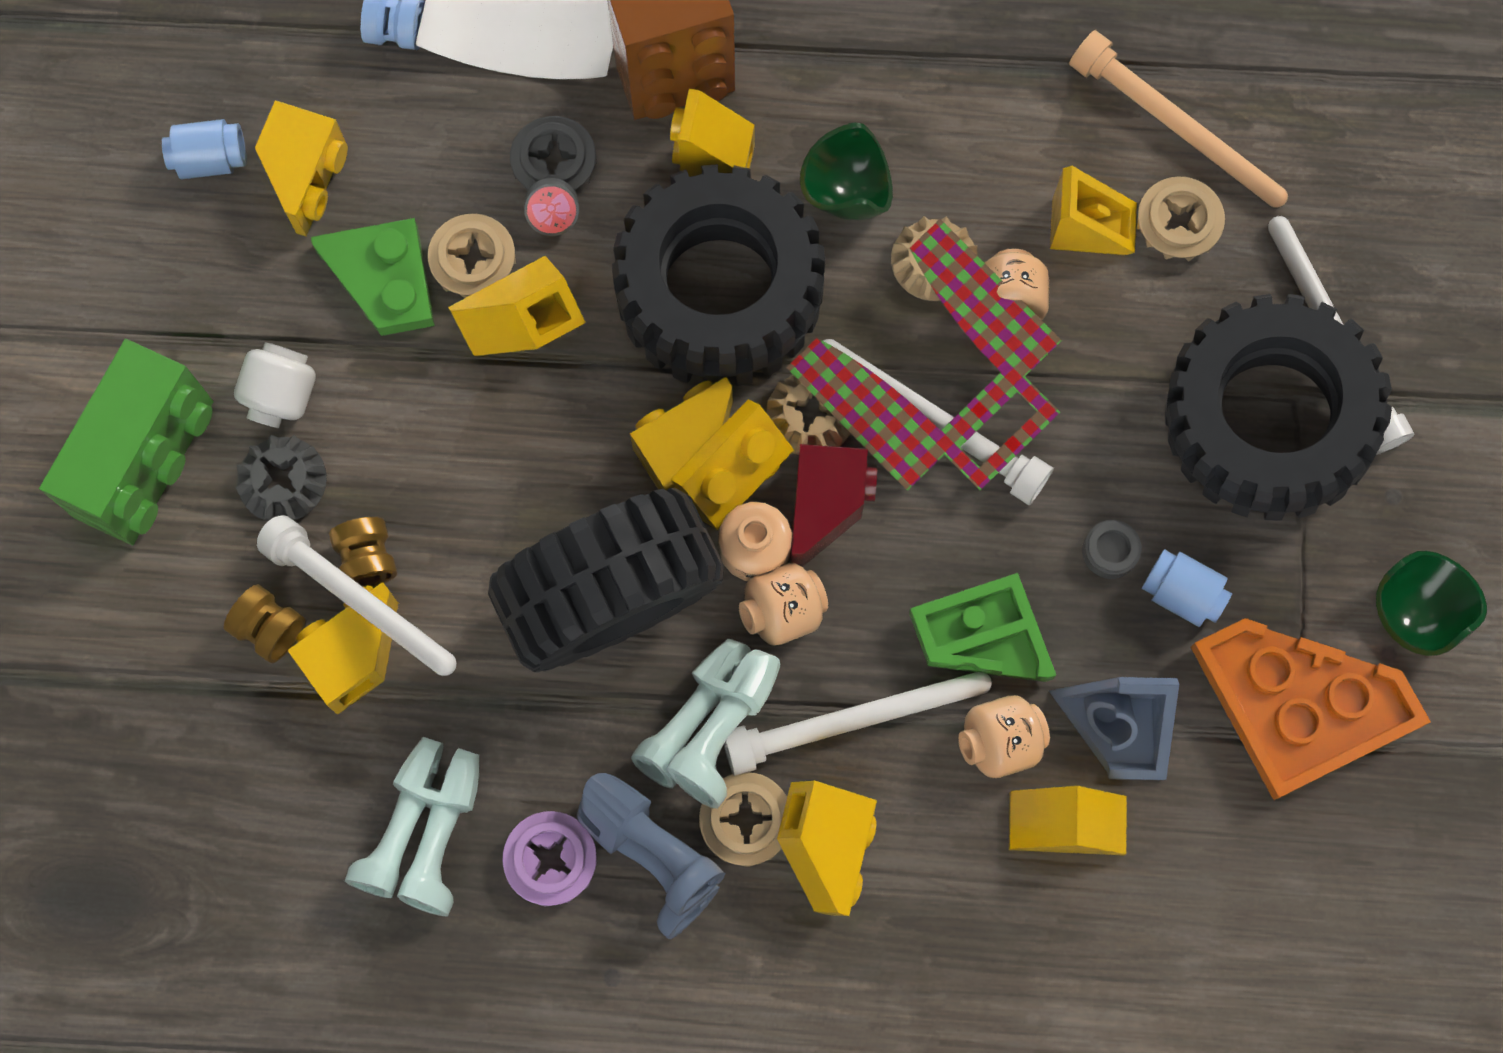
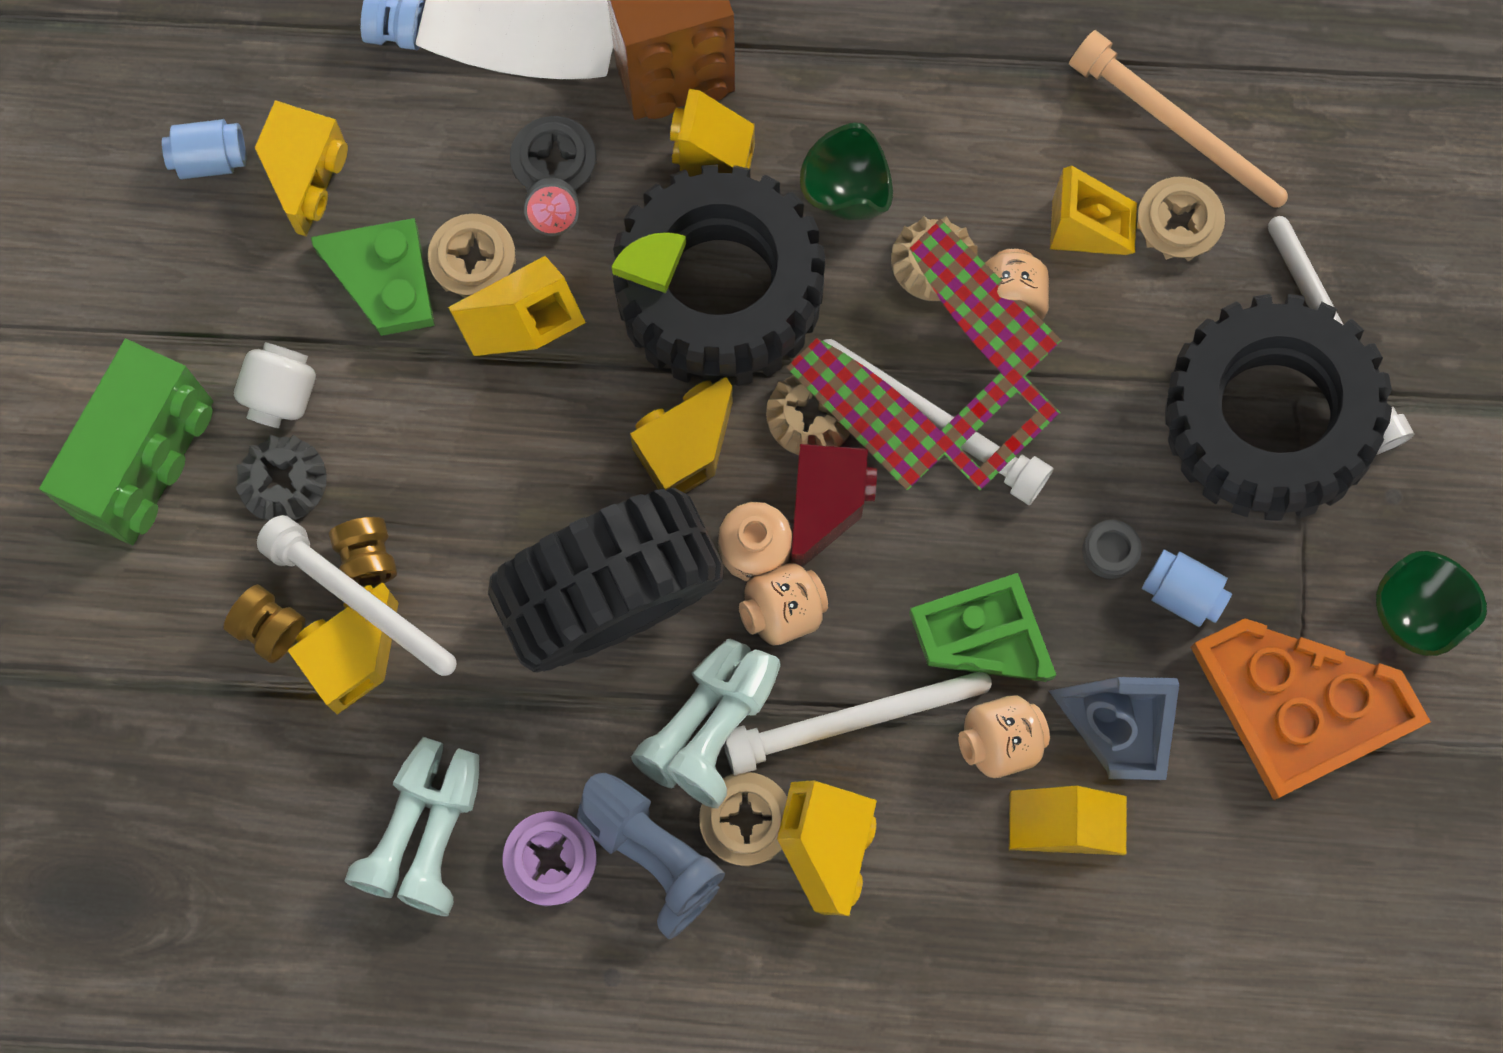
(651, 260): none -> lime tile
(733, 463): yellow bracket -> none

